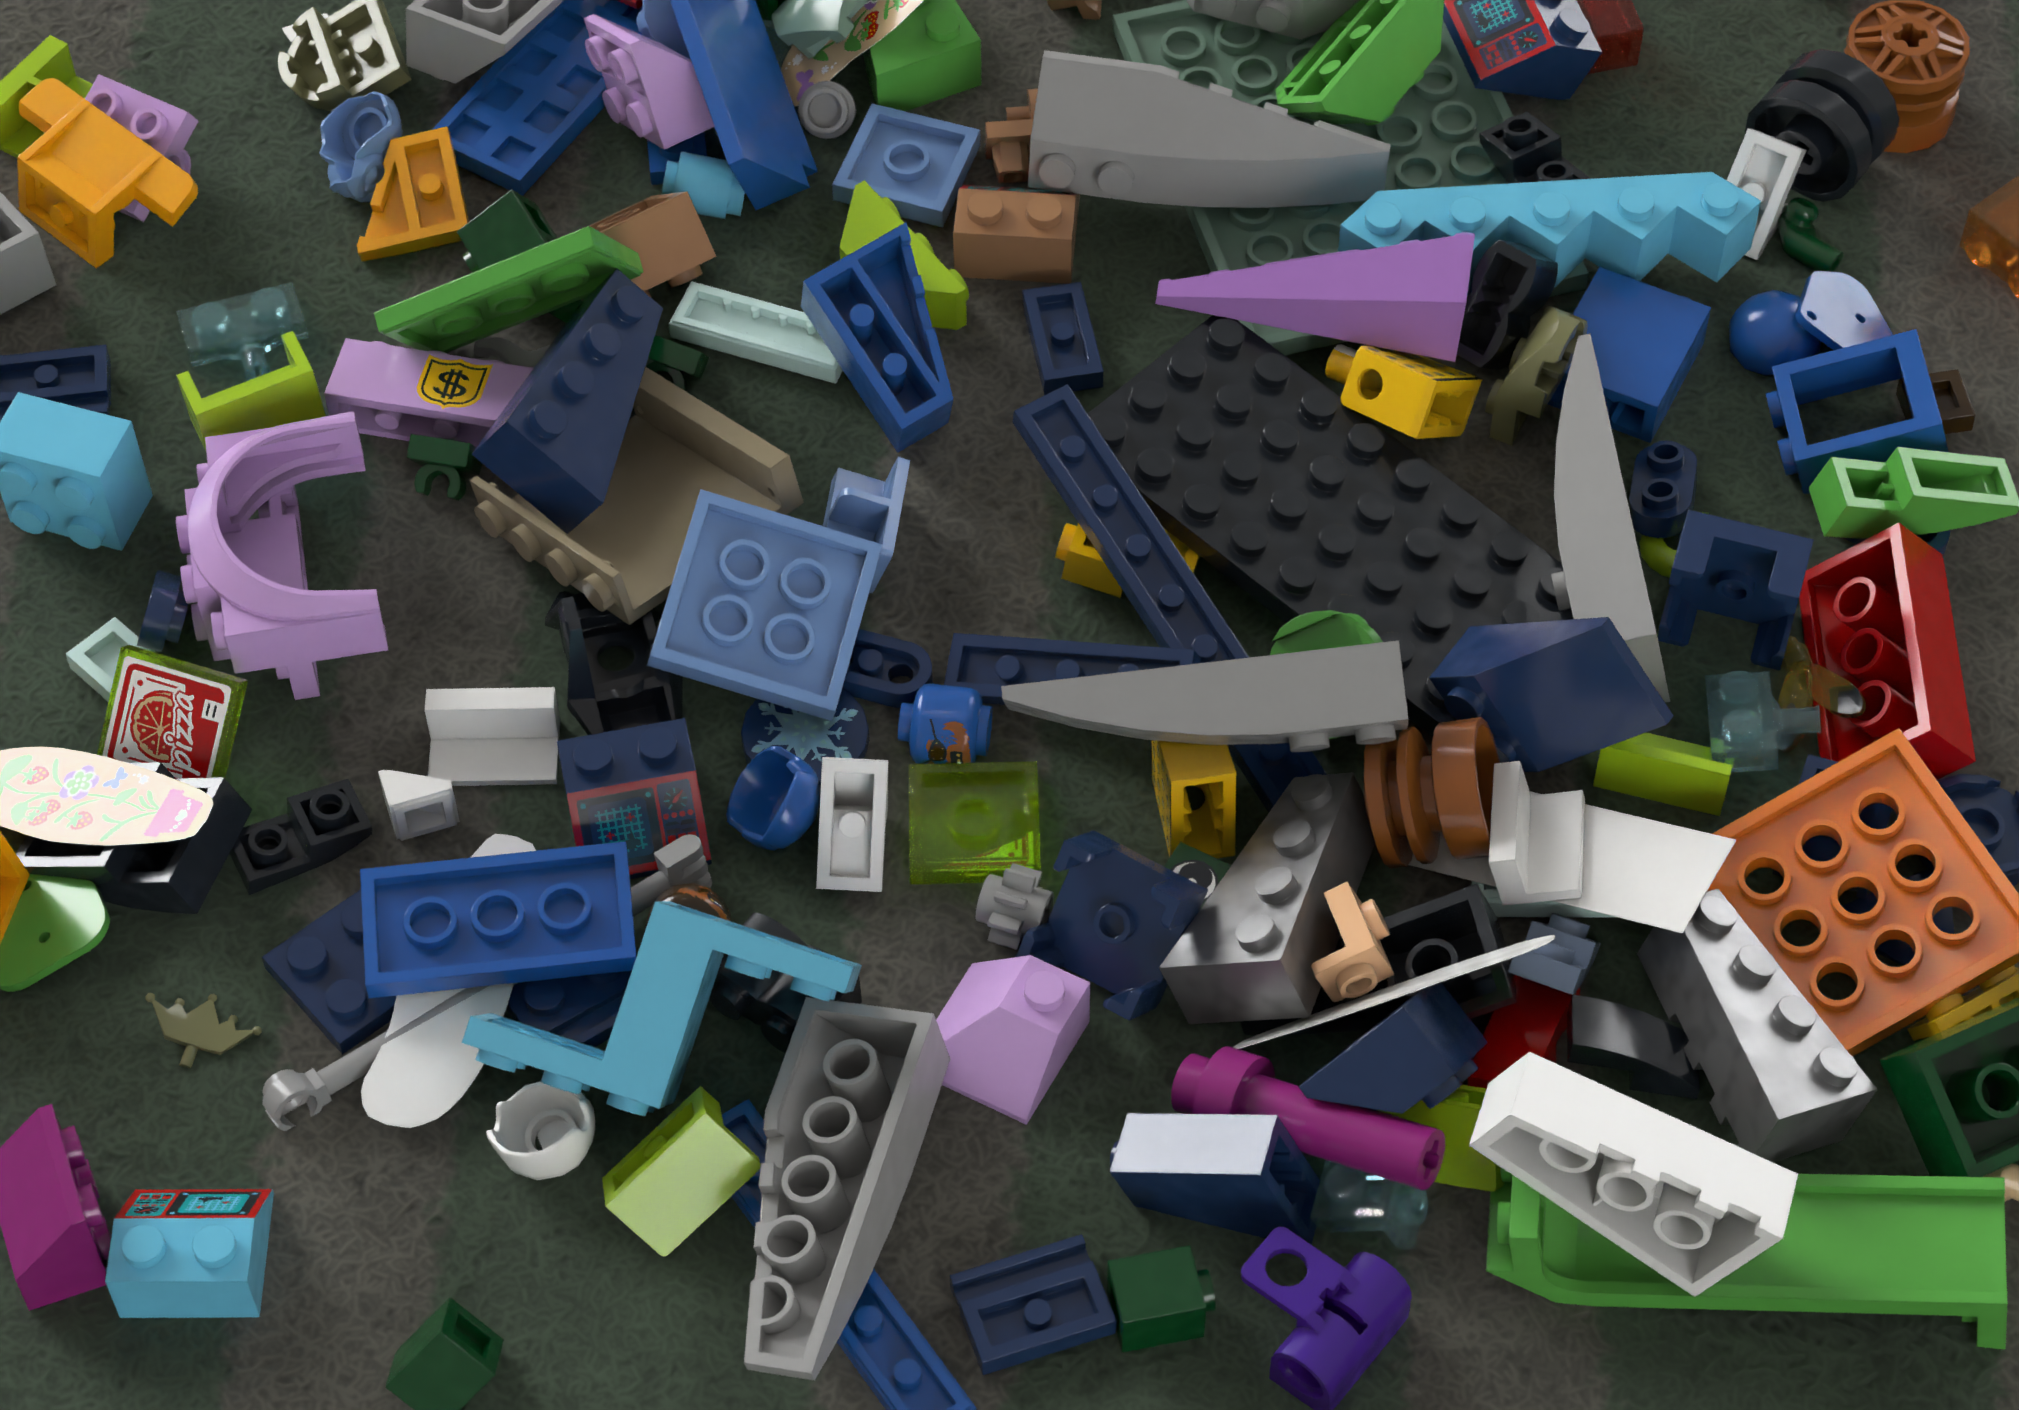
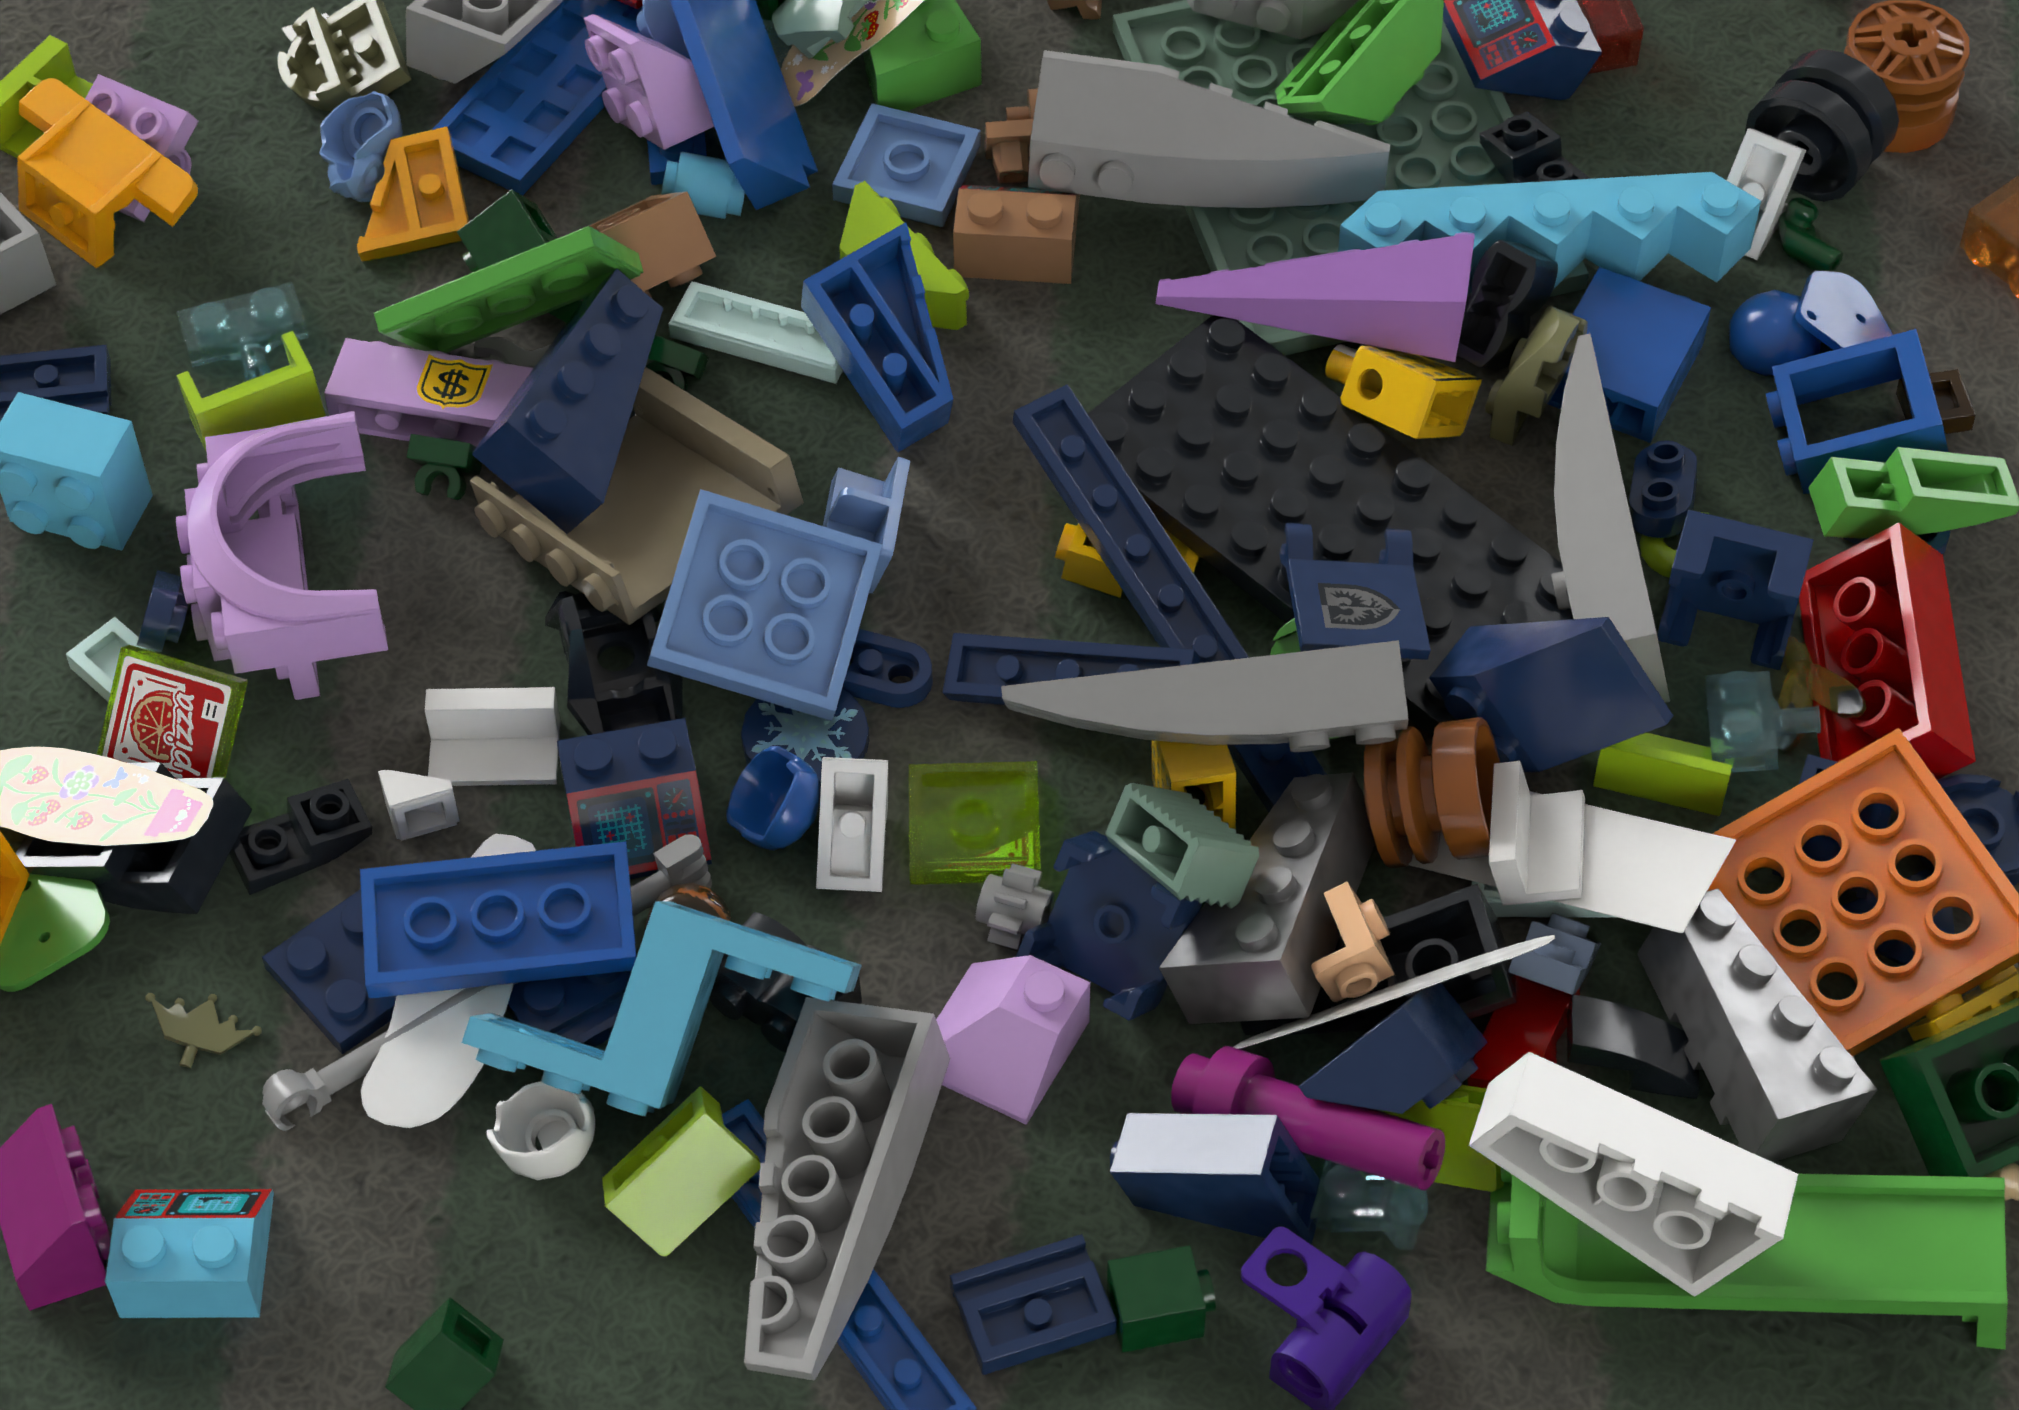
(827, 109): light grey plate -> none
(946, 725): blue head -> none
(1062, 337): dark blue plate -> none
(1182, 845): none -> sand green brick
(1355, 601): none -> dark blue flag

